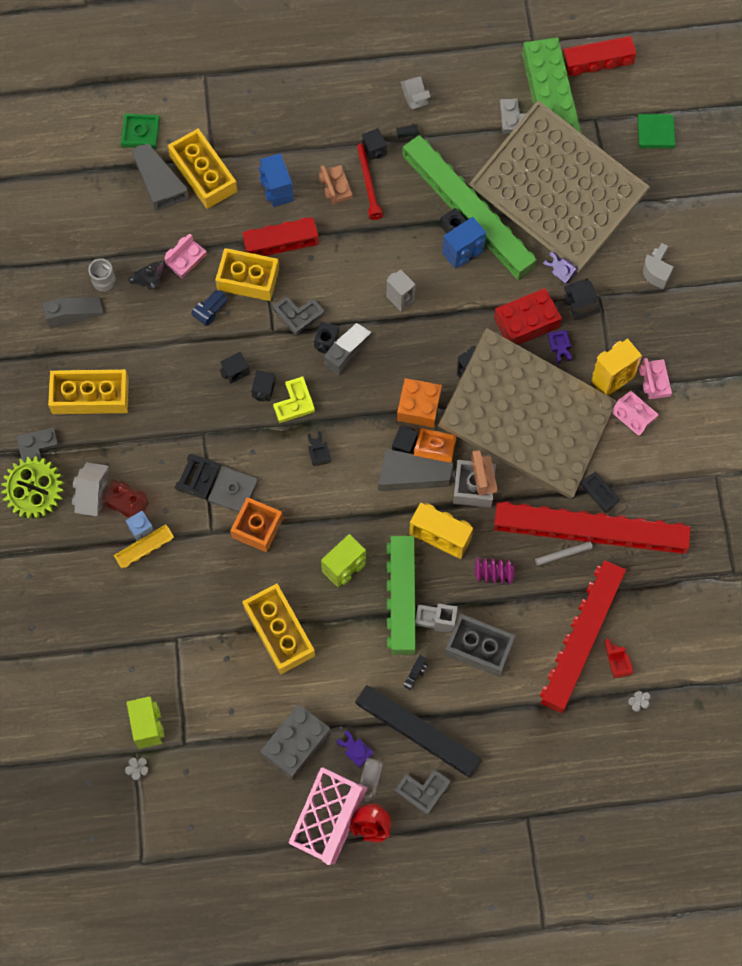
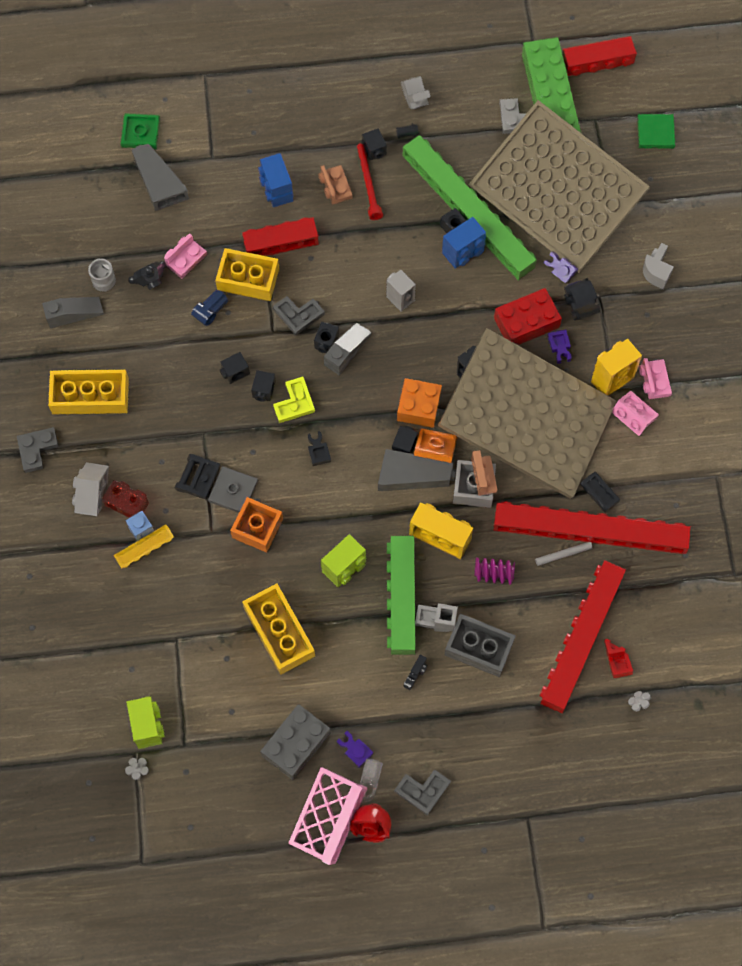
(26, 503): lime gear -> none
(202, 168): yellow brick -> none
(418, 731): black beam -> none

